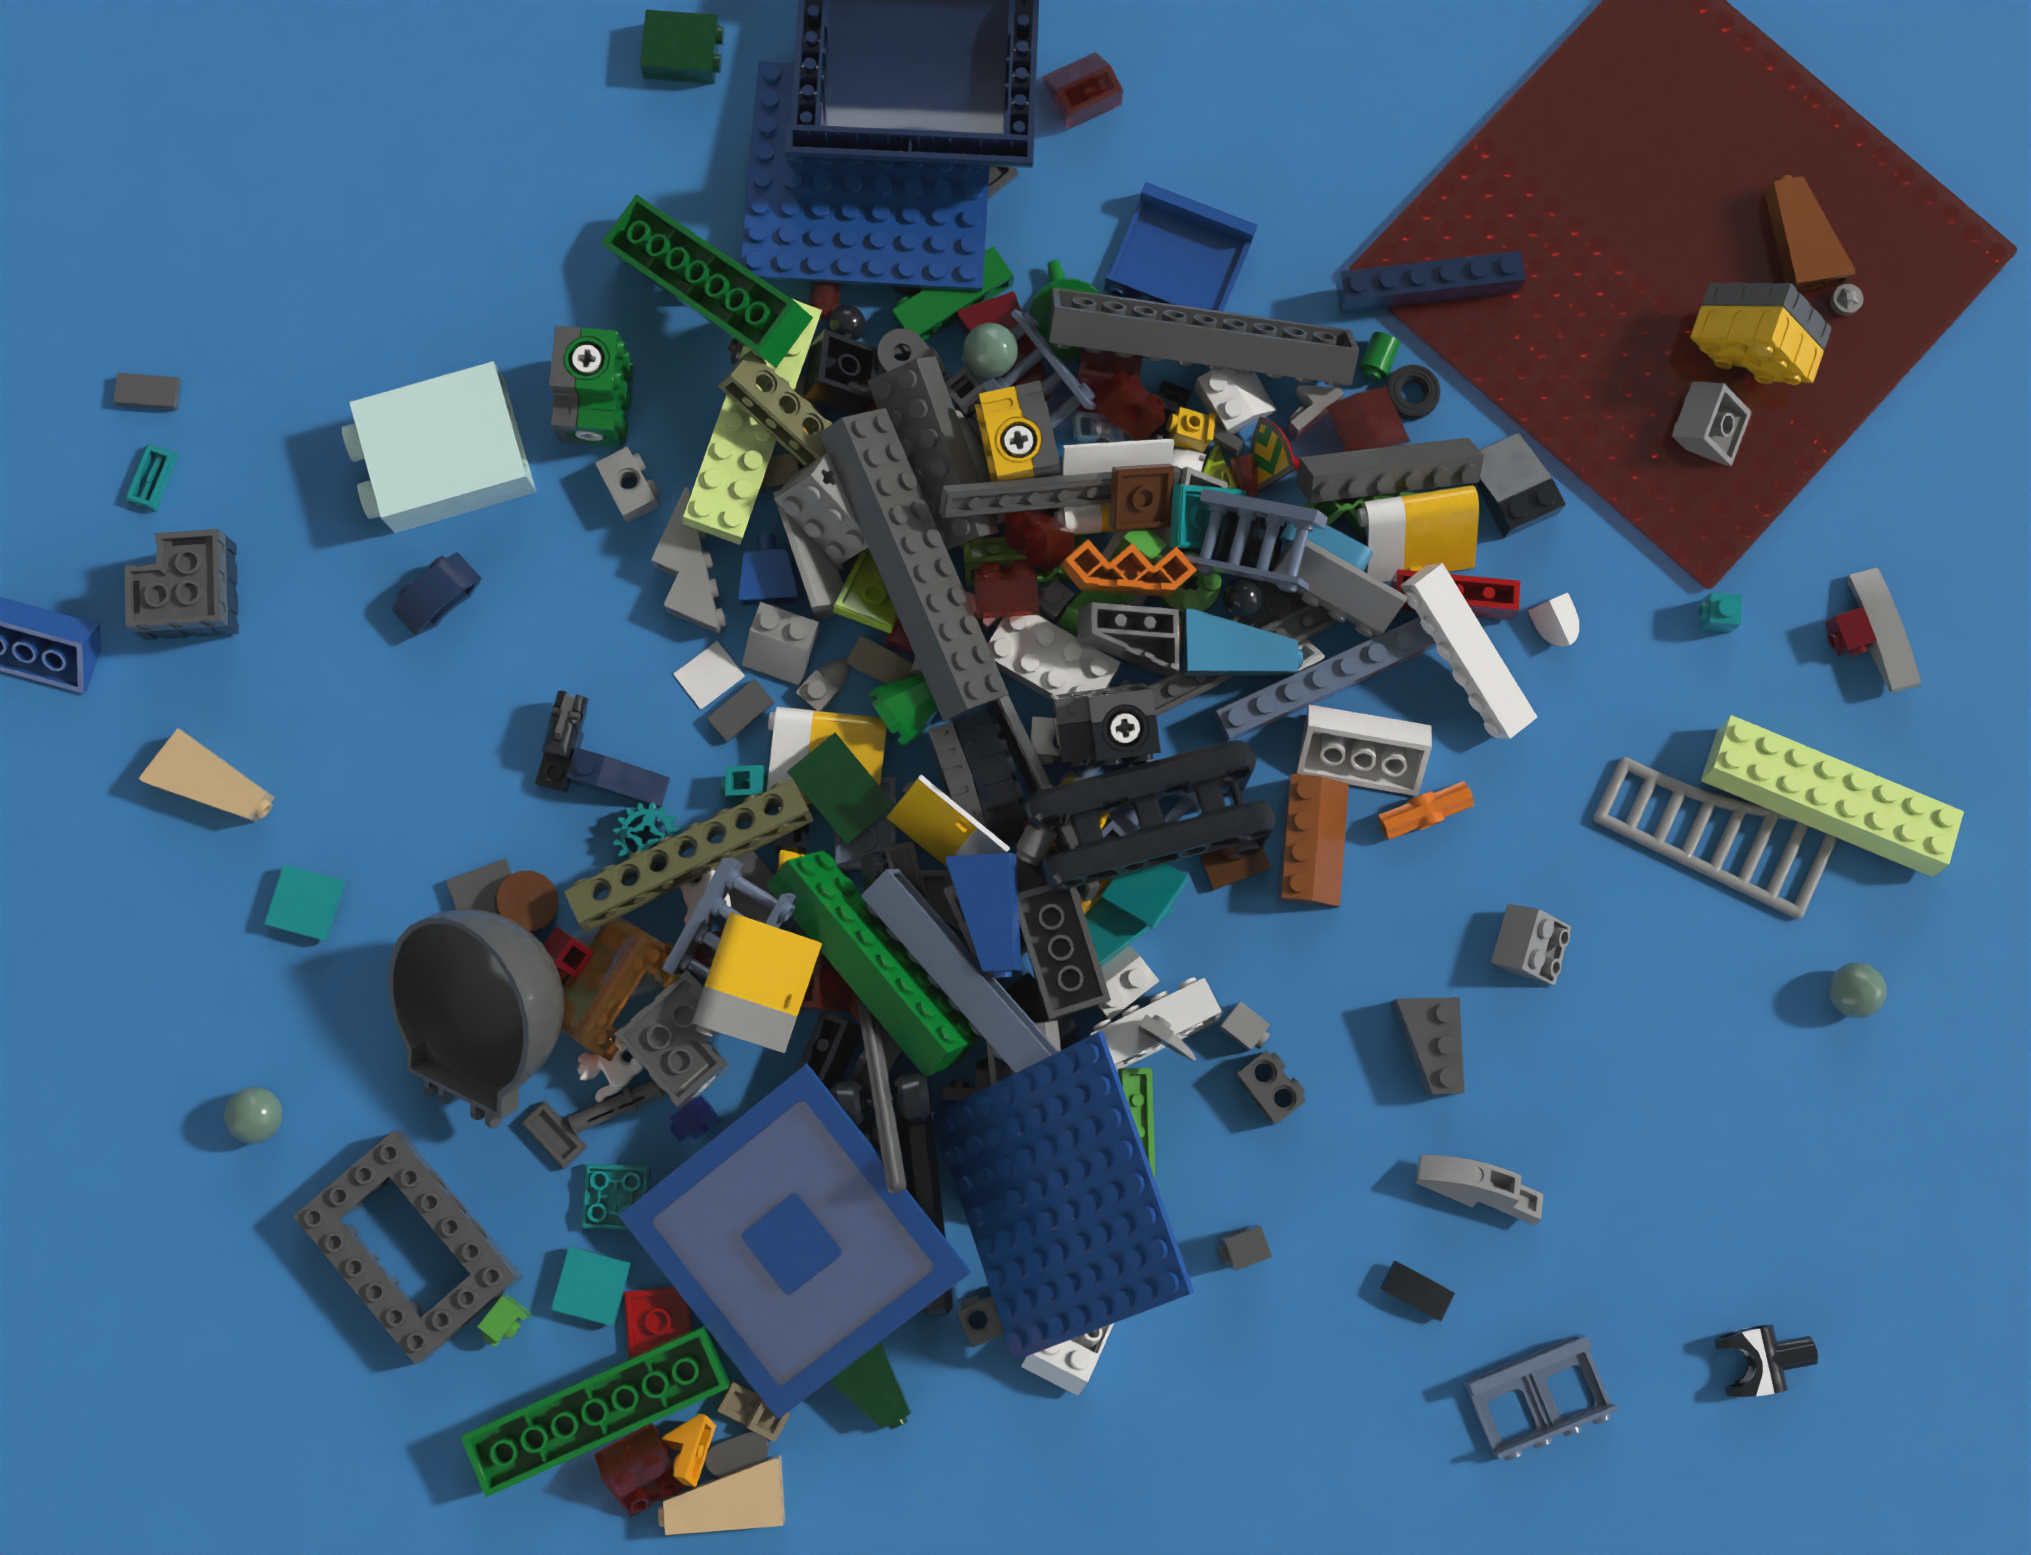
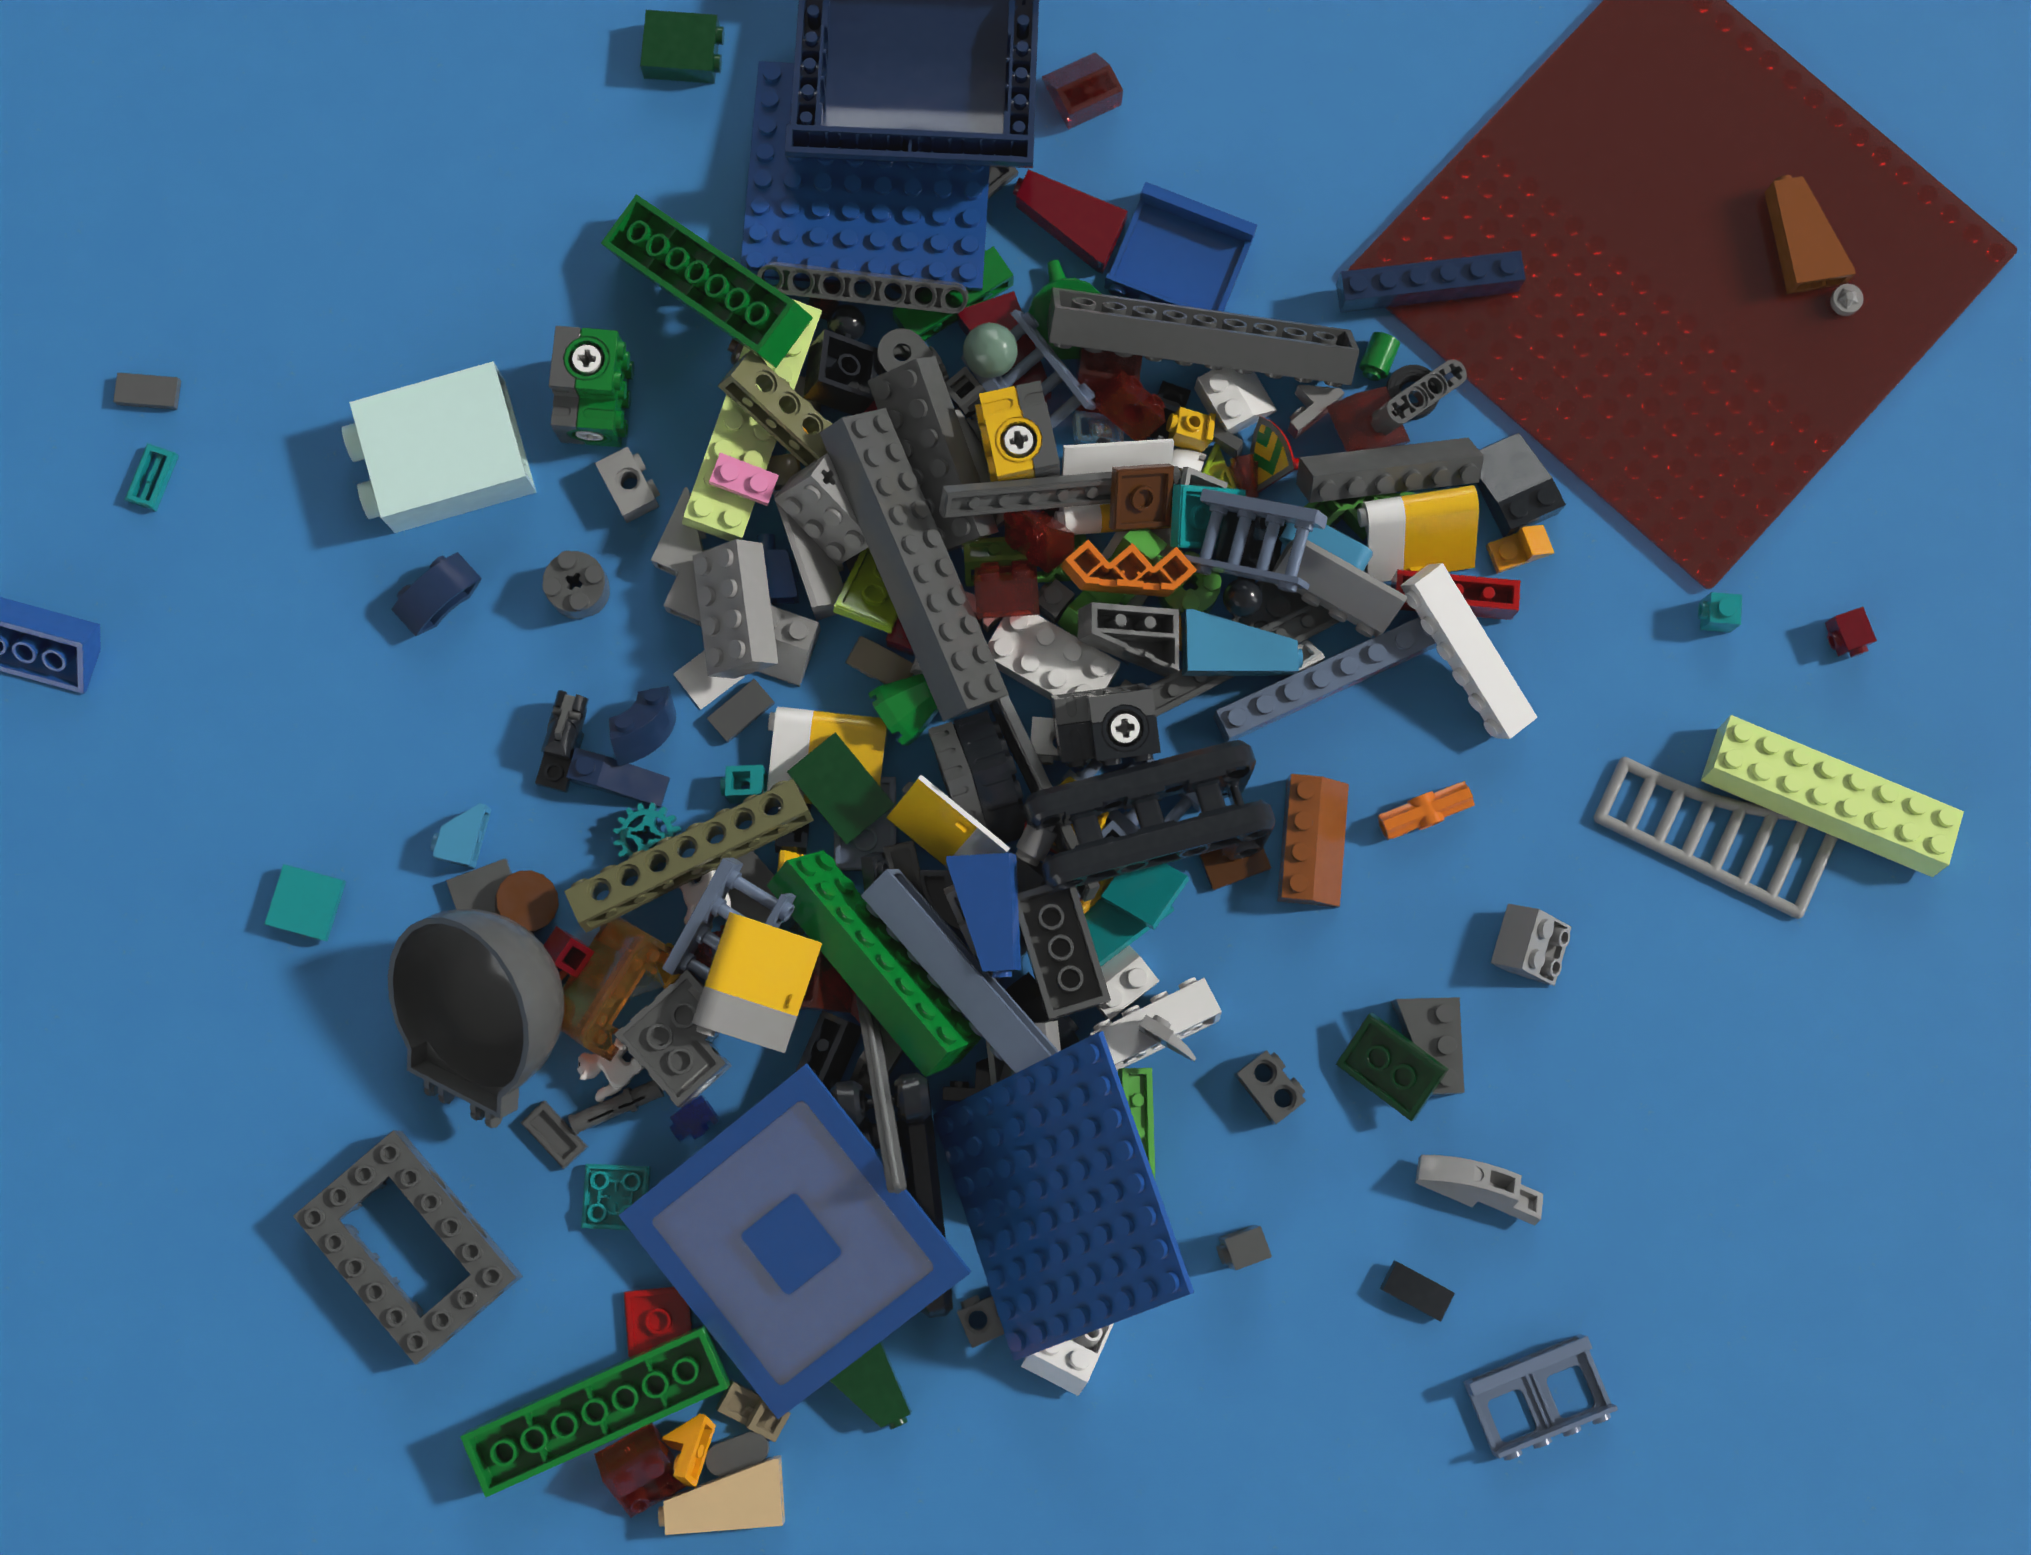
(187, 588): dark grey piece -> none
(202, 776): tan slope -> none
(253, 1115): sand green piece -> none
(462, 837): none -> dark azure slope
(503, 1320): bright green brick -> none
(571, 568): none -> dark grey brick
(591, 1286): teal tile -> none
(643, 725): none -> dark blue brick
(735, 609): none -> light grey brick
(743, 479): none -> bright pink plate
(824, 684): light grey plate -> none
(878, 284): none -> dark grey beam
(1072, 217): none -> dark red slope
(1246, 1027): light grey brick -> none
(1364, 750): white slope -> none
(1388, 418): none -> dark grey beam
(1392, 1066): none -> dark green tile
(1520, 548): none -> light orange slope
(1556, 620): white brick -> none
(1712, 422): light grey slope -> none
(1762, 329): yellow piece -> none
(1766, 1359): black connector -> none
(1857, 990): sand green piece -> none
(1892, 649): light grey slope -> none

